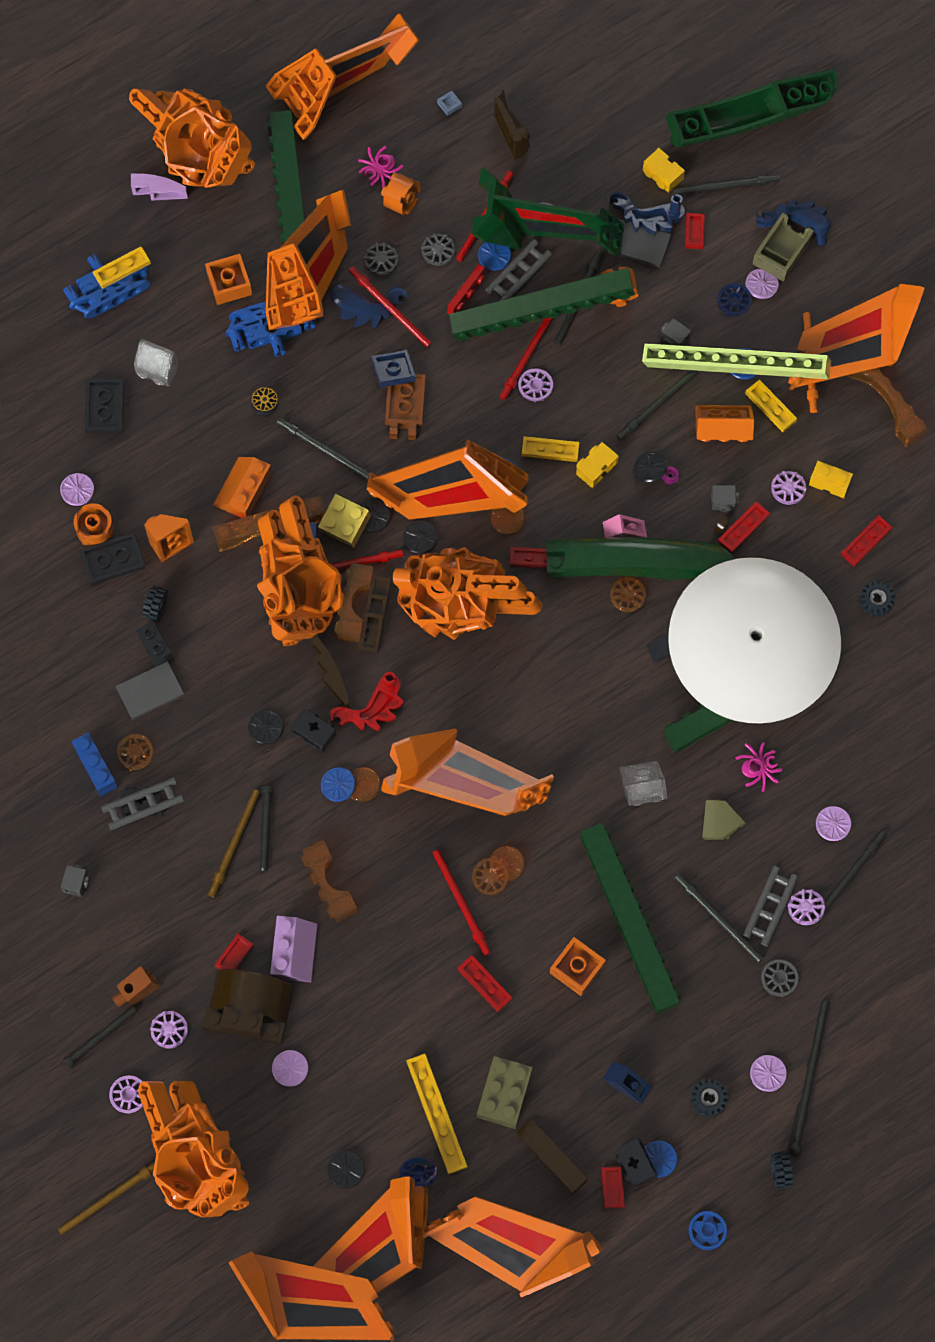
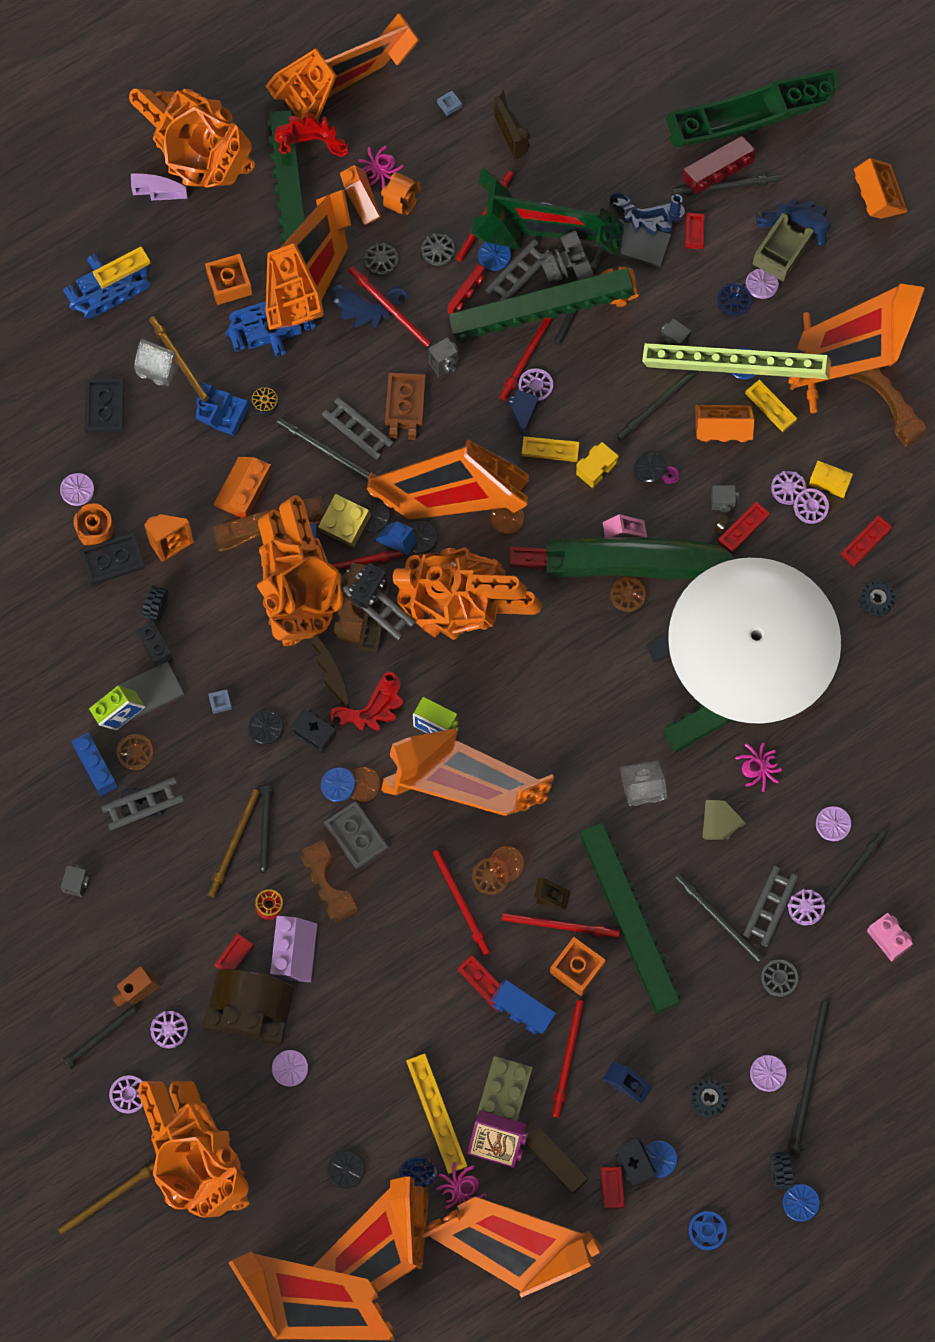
(117, 707): none -> piece
(161, 333): none -> pearl gold bar
(220, 701): none -> sand blue plate
(221, 410): none -> blue slope
(270, 896): none -> red wheel
(310, 129): none -> red animal
(356, 417): none -> dark grey bar
(356, 835): none -> dark grey tile
(360, 193): none -> orange slope
(365, 590): none -> black brick
(380, 618): none -> dark grey bar
(393, 368): dark blue tile -> none
(397, 537): none -> blue slope
(433, 717): none -> lime piece
(443, 357): none -> flat silver brick
(460, 1189): none -> dark pink animal
(497, 1139): none -> brick
(522, 409): none -> dark blue slope
(522, 1007): none -> blue brick
(551, 894): none -> dark brown slope
(560, 1096): none -> red bar
(573, 258): none -> dark grey beam
(598, 930): none -> red bar
(663, 171): yellow brick -> none
(718, 165): none -> brick
(801, 1202): none -> blue wheel
(811, 506): none -> lavender wheel
(879, 189): none -> orange slope
(890, 936): none -> bright pink brick

